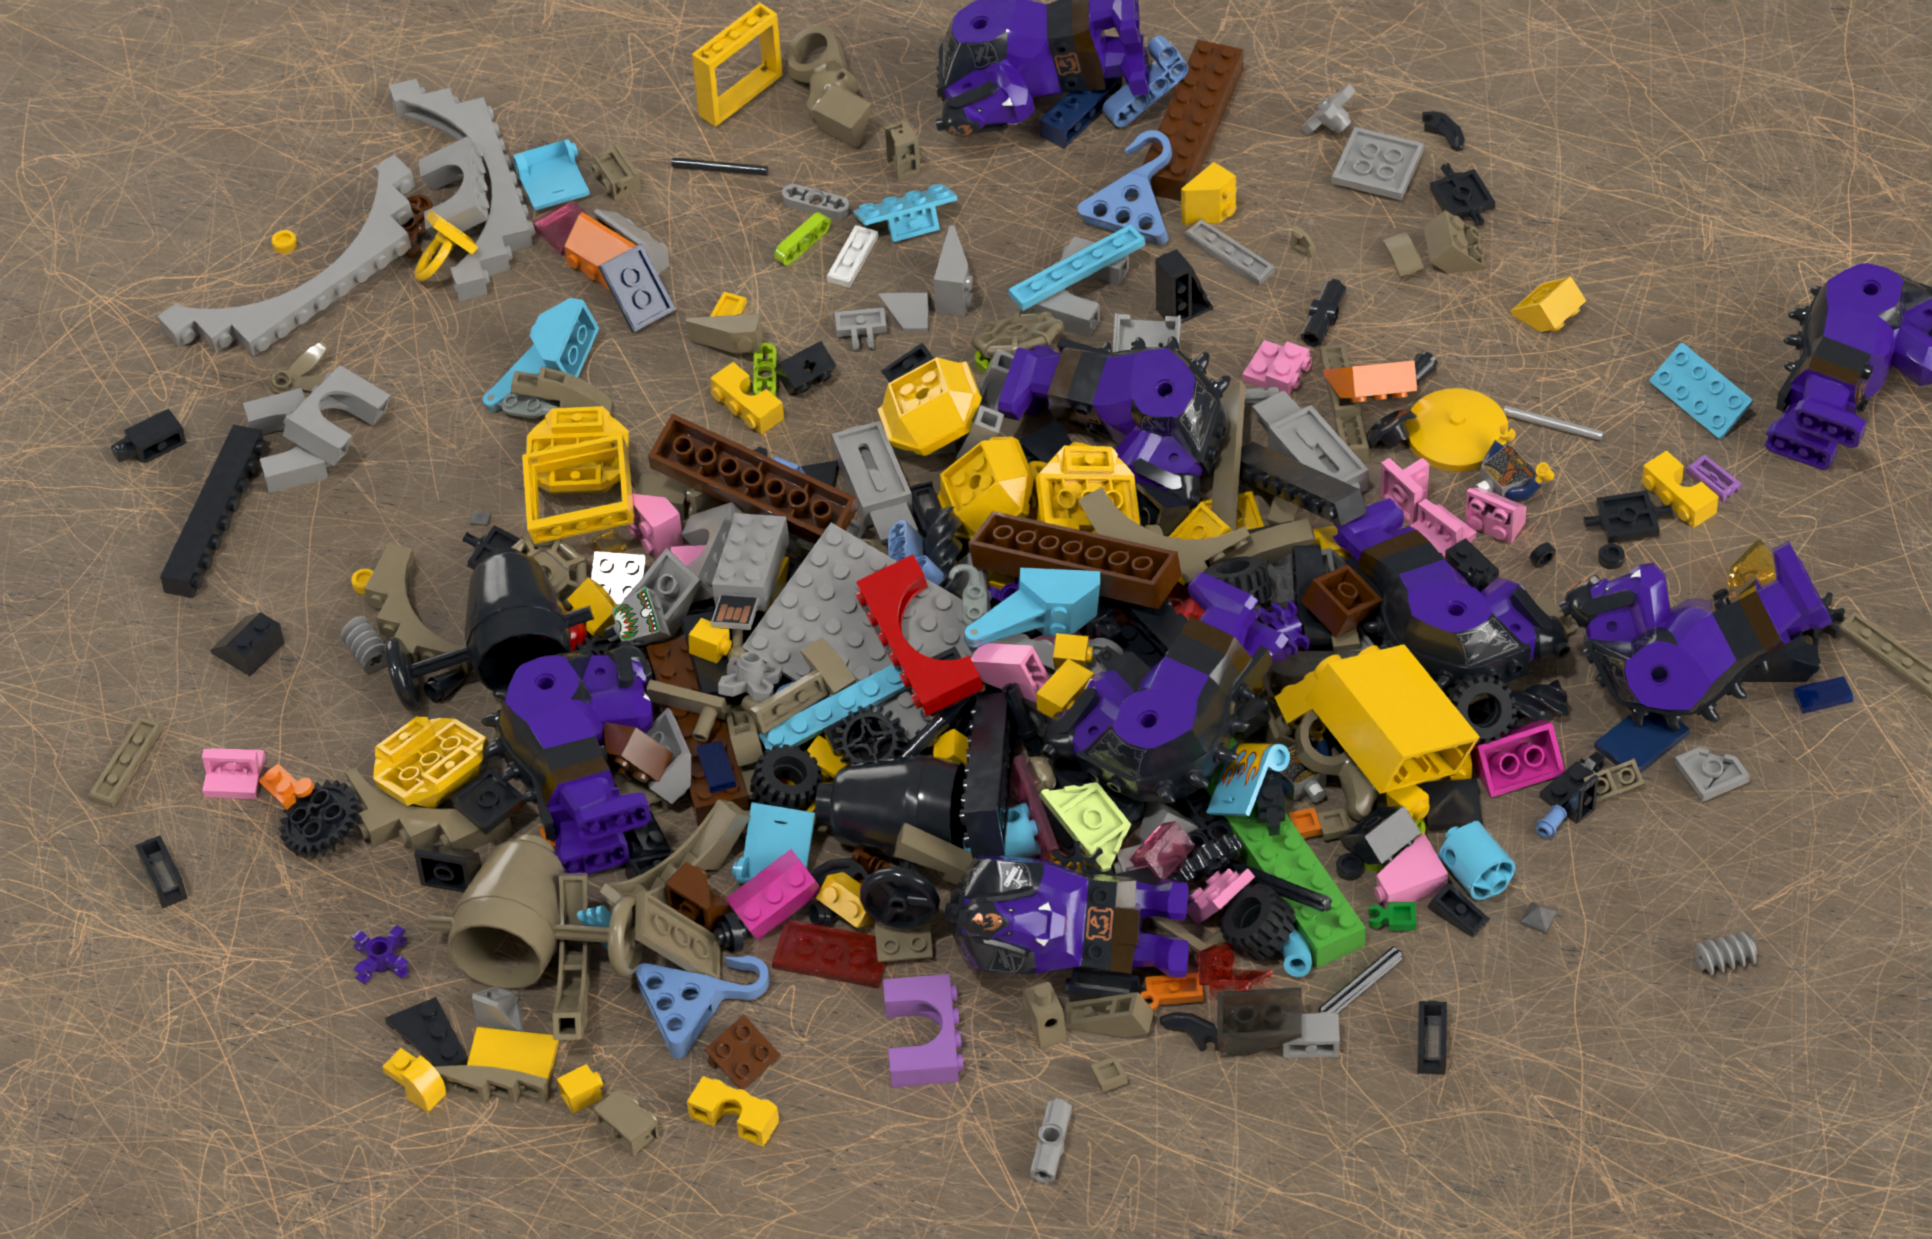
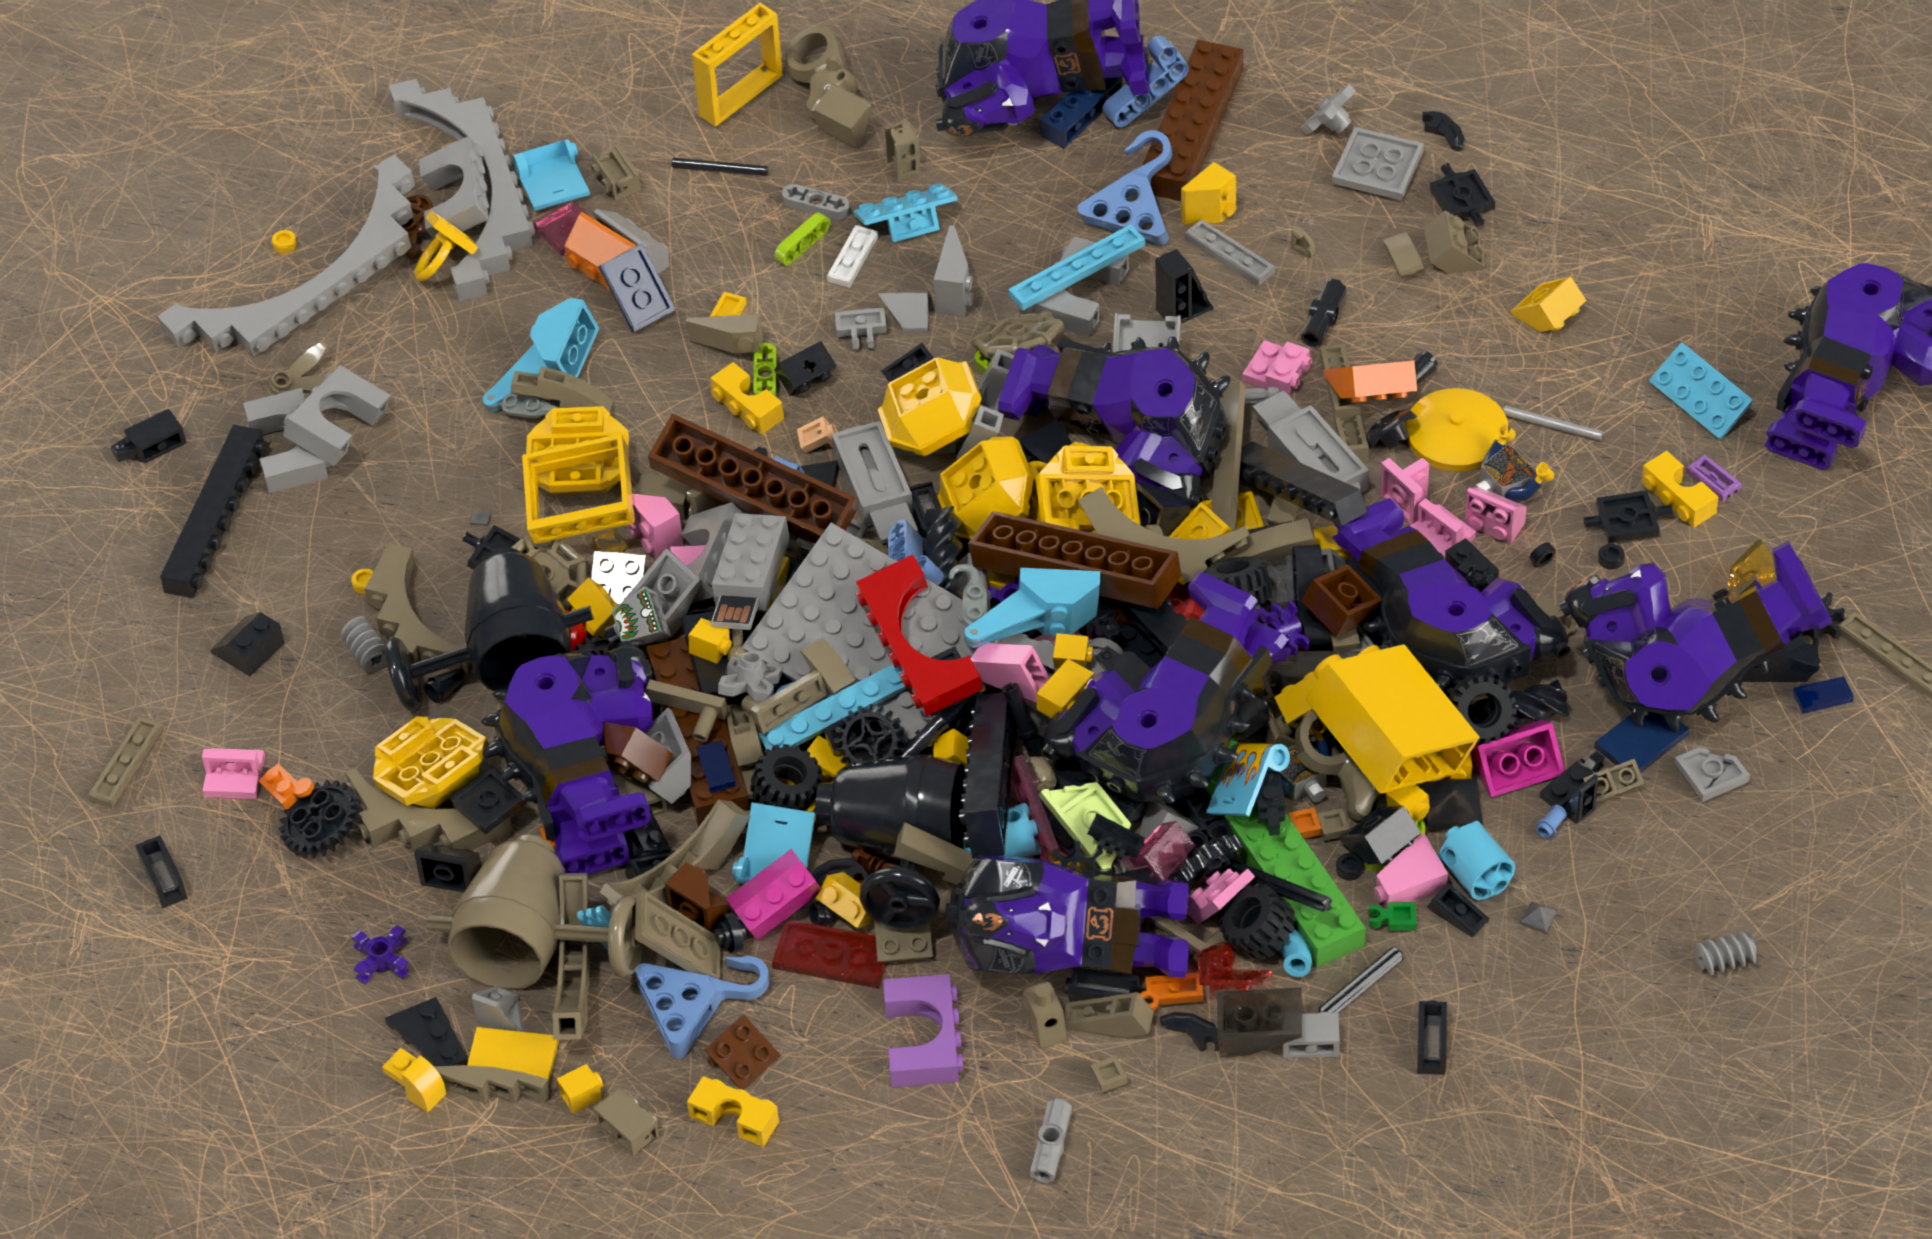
(816, 434): none -> light nougat bracket
(1115, 837): none -> black hinge

